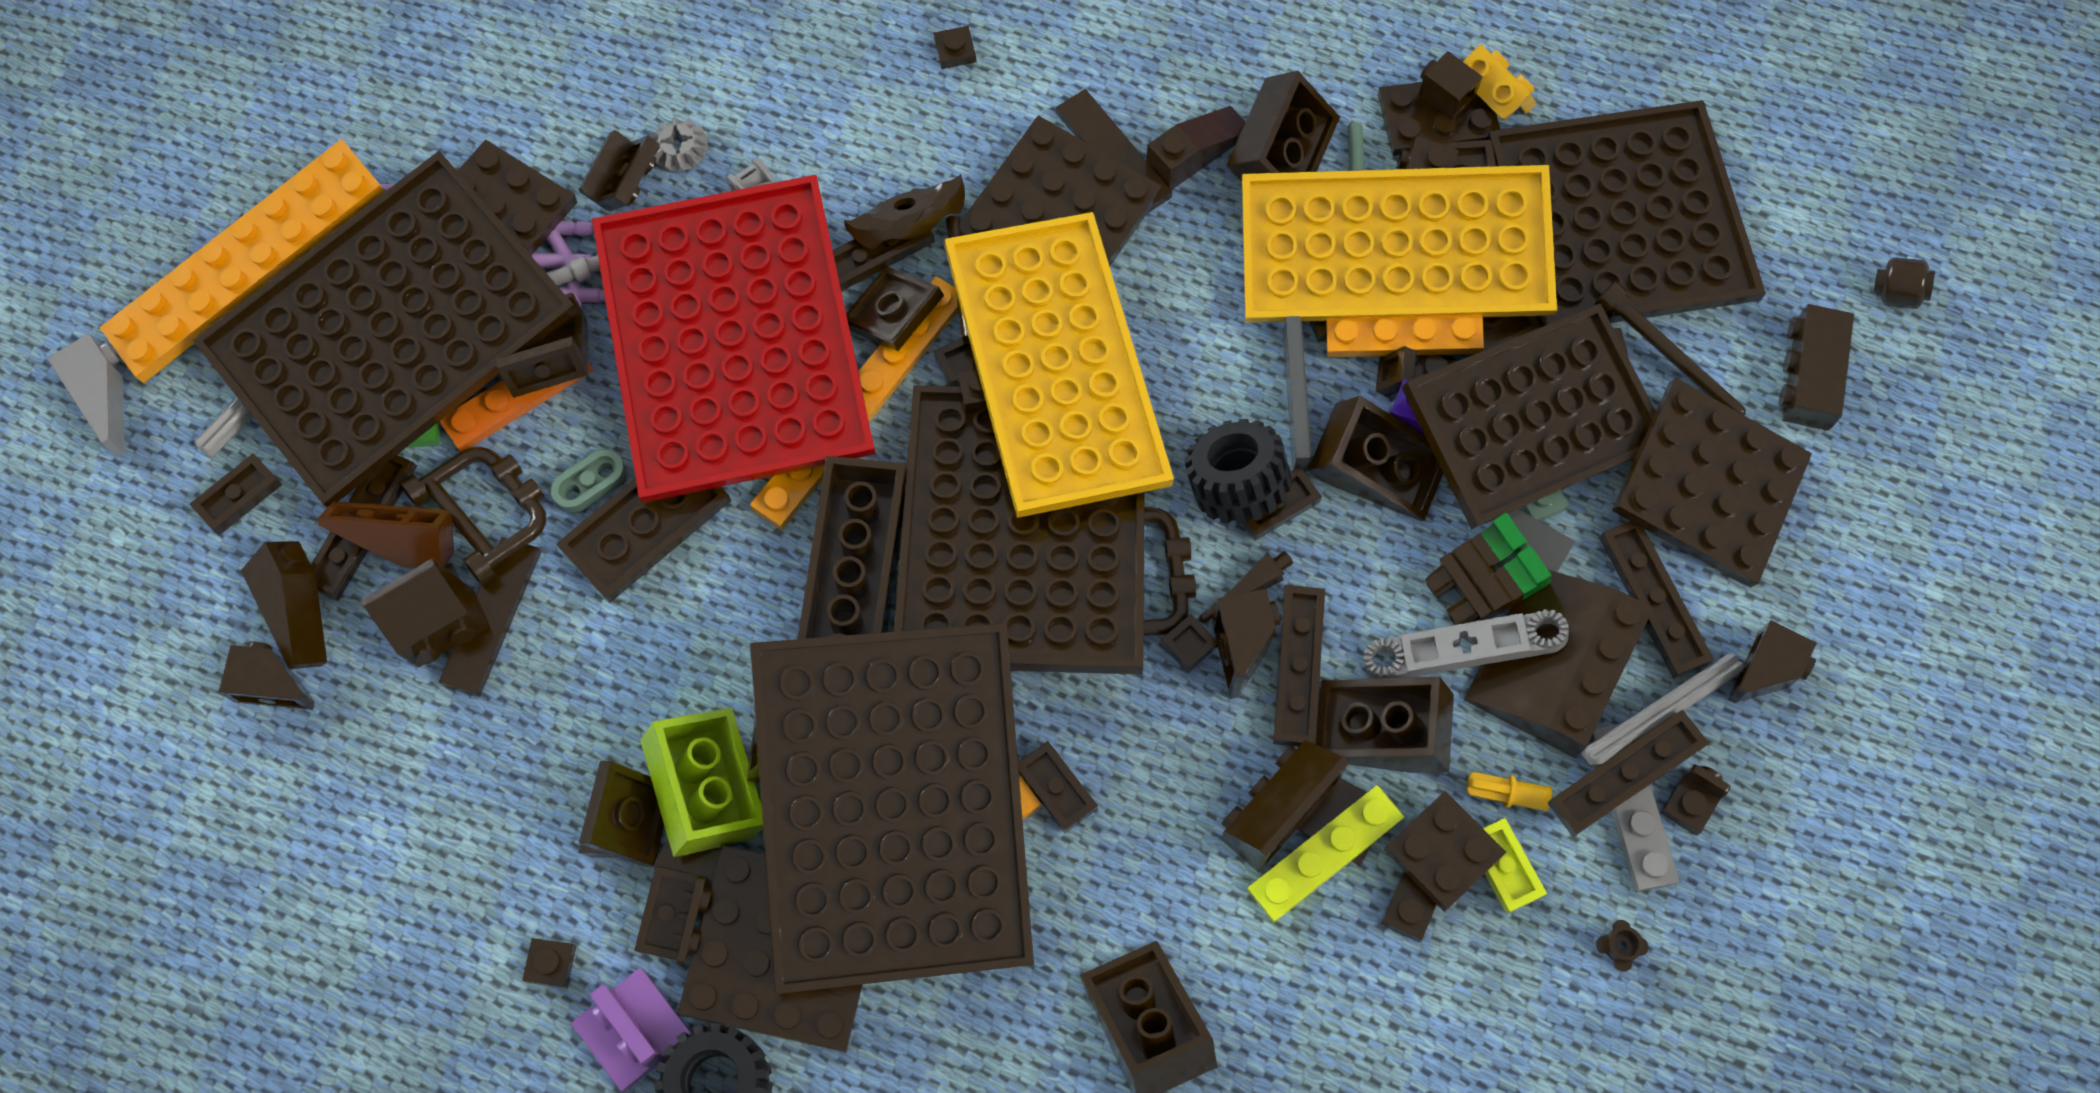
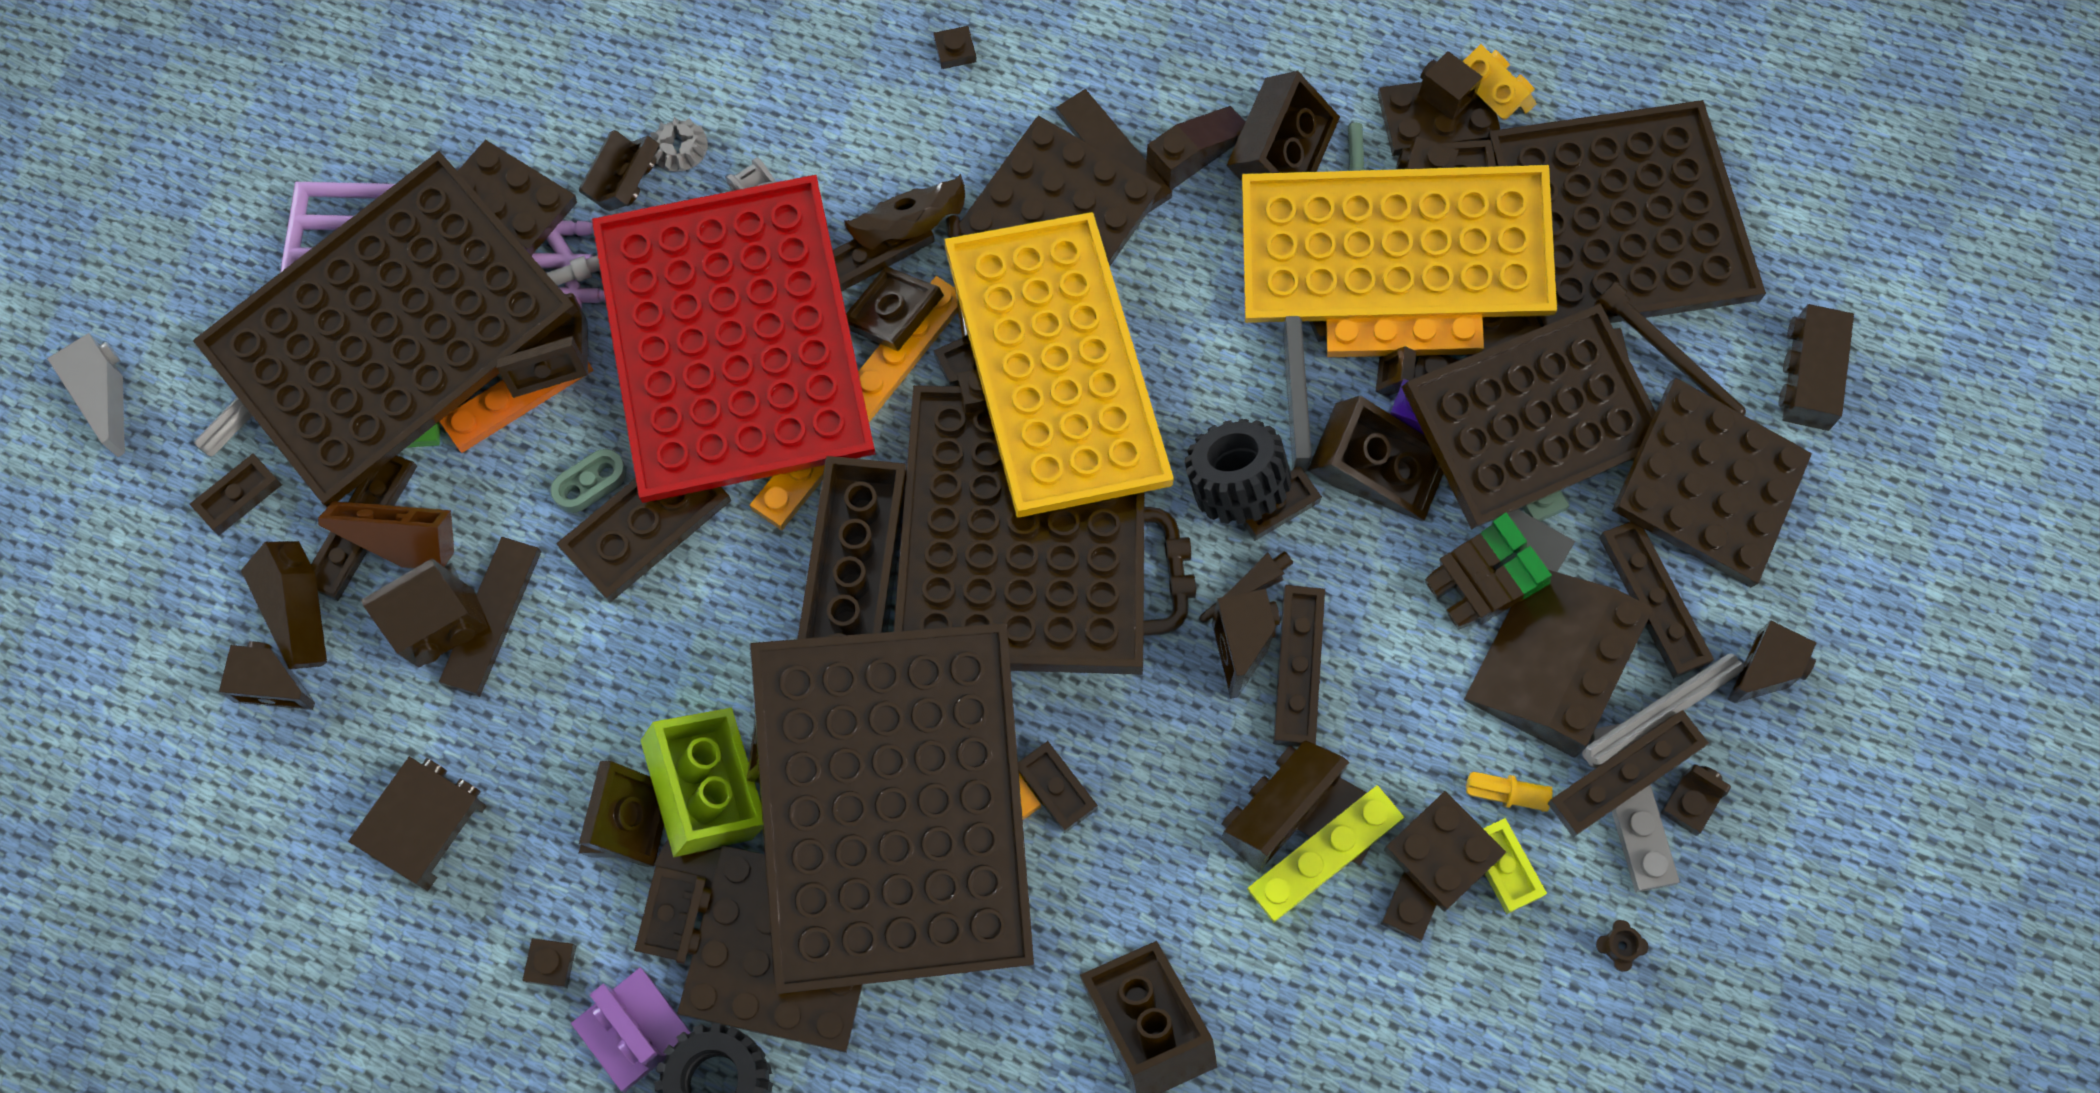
(240, 260): light orange plate -> none
(417, 820): none -> dark brown panel
(506, 472): dark brown bar -> none
(1189, 643): dark brown plate -> none
(1388, 722): dark brown slope -> none
(1495, 641): light grey piece -> none
(1905, 283): dark brown head -> none

